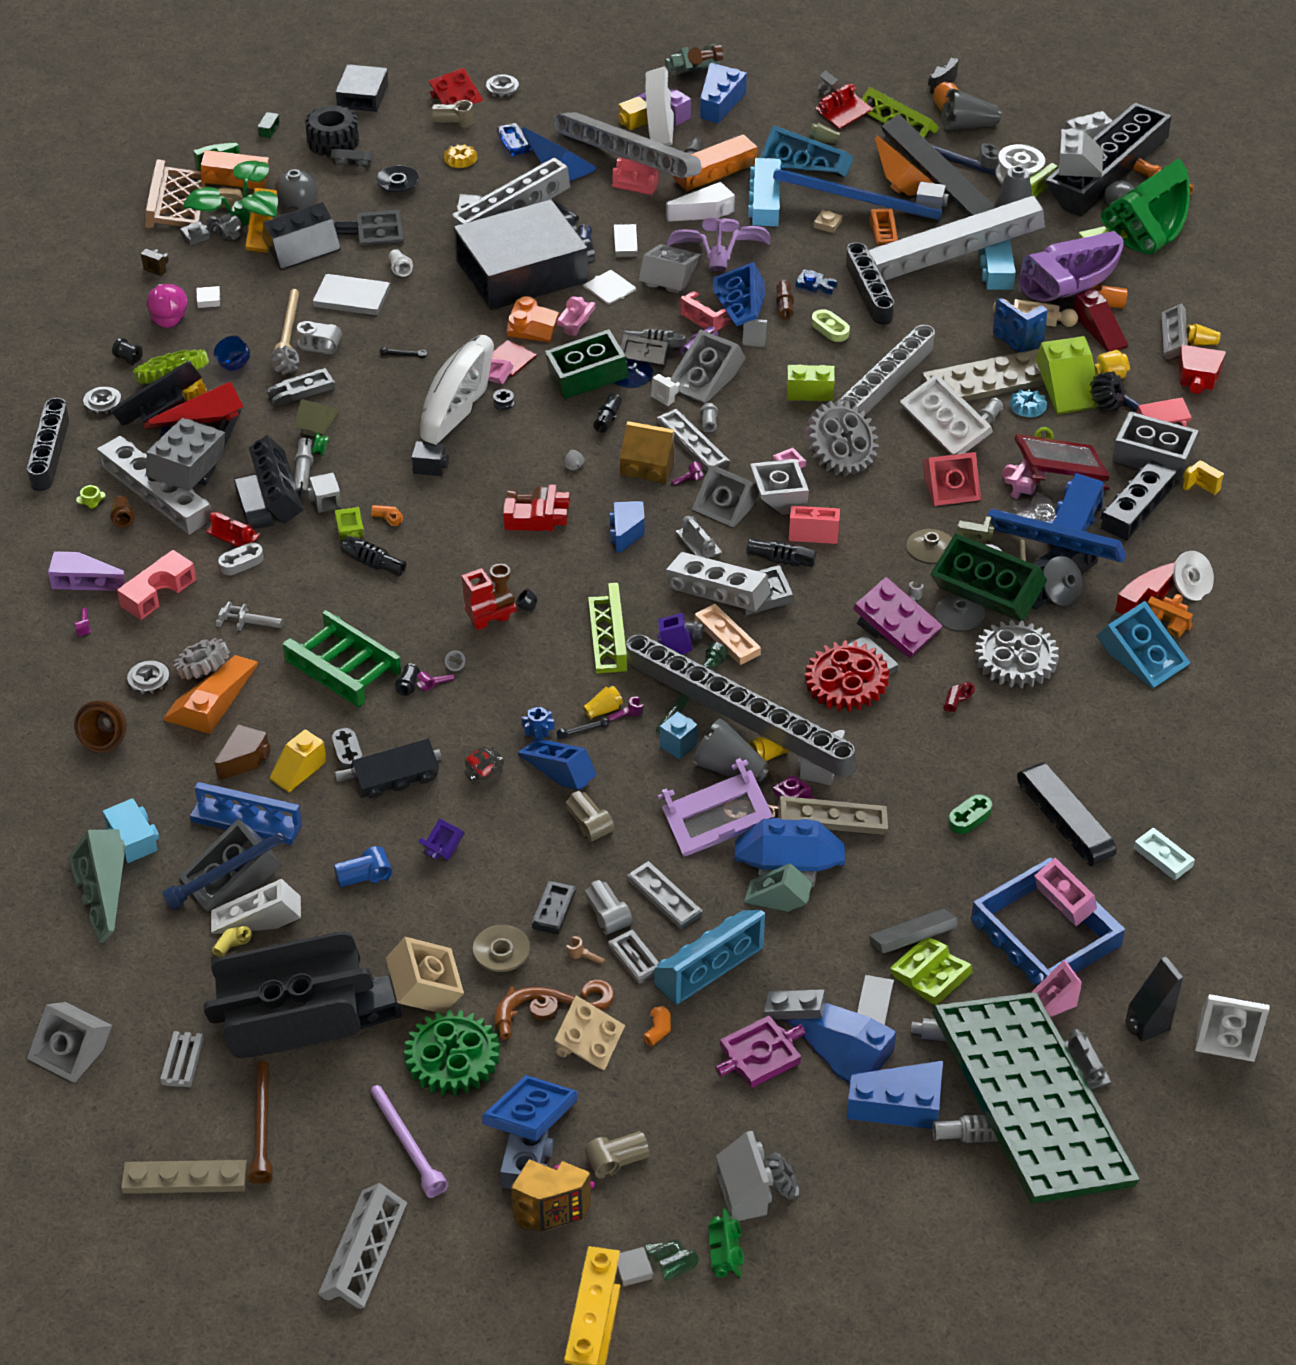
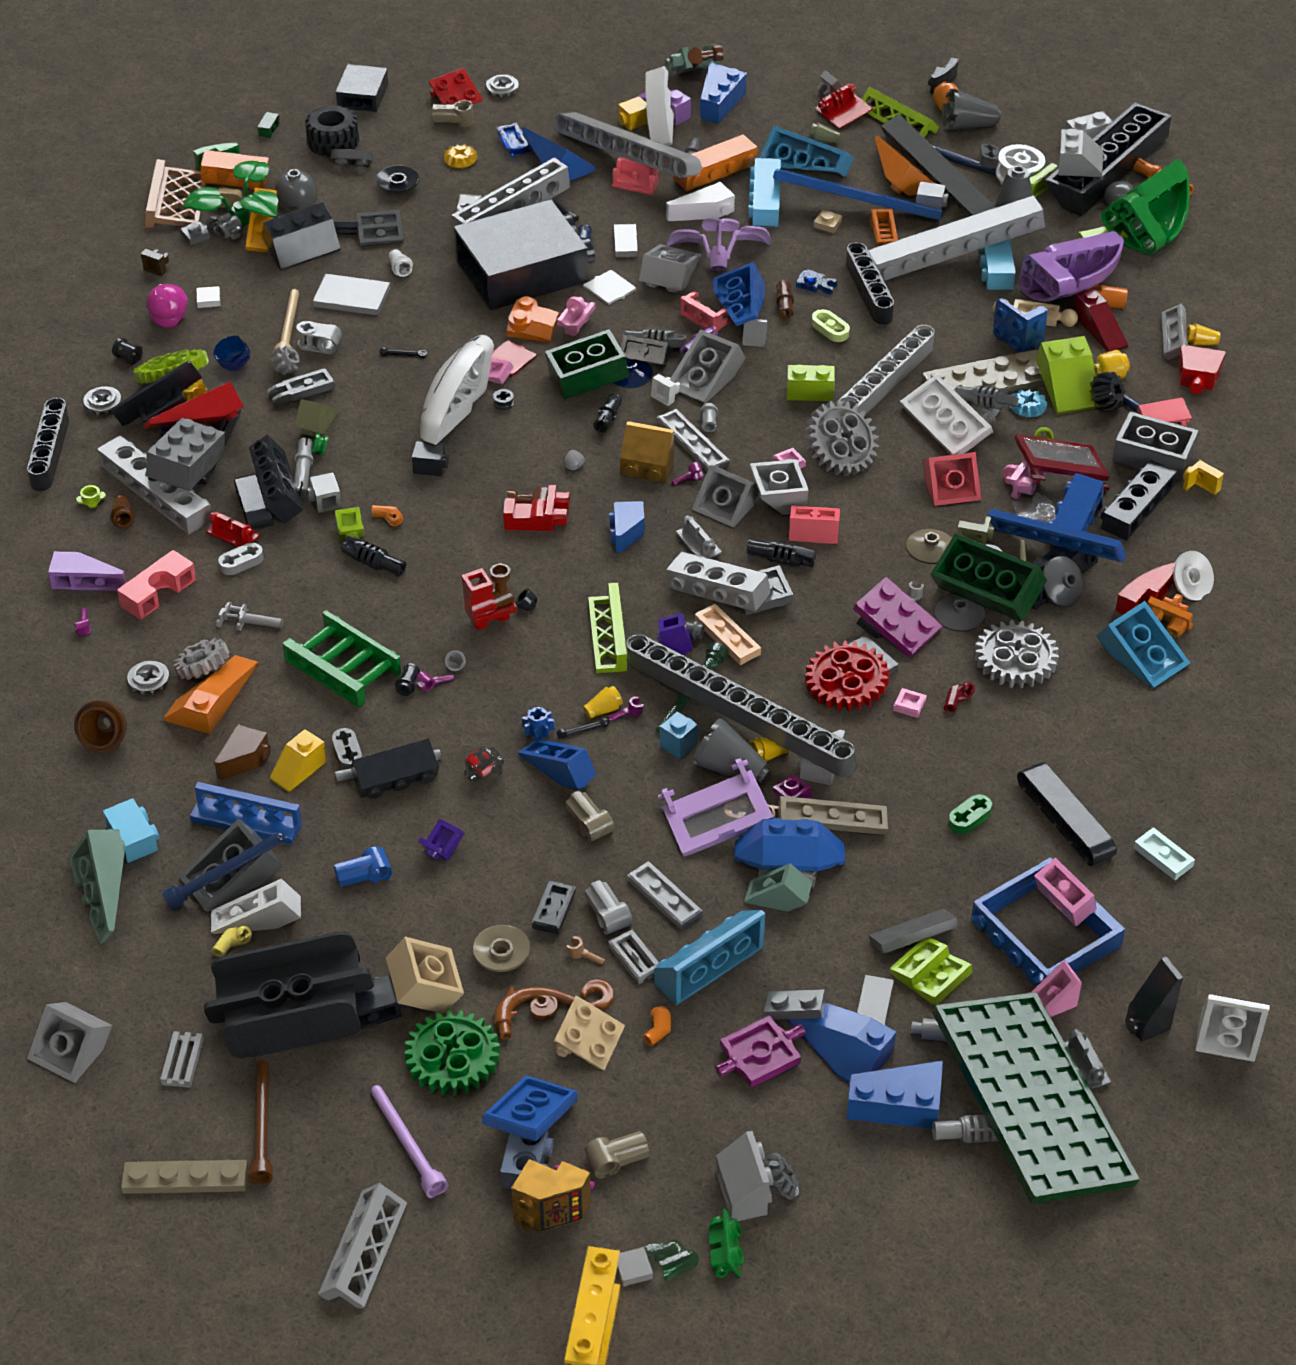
(909, 703): none -> bright pink tile
(987, 396): none -> dark grey hinge

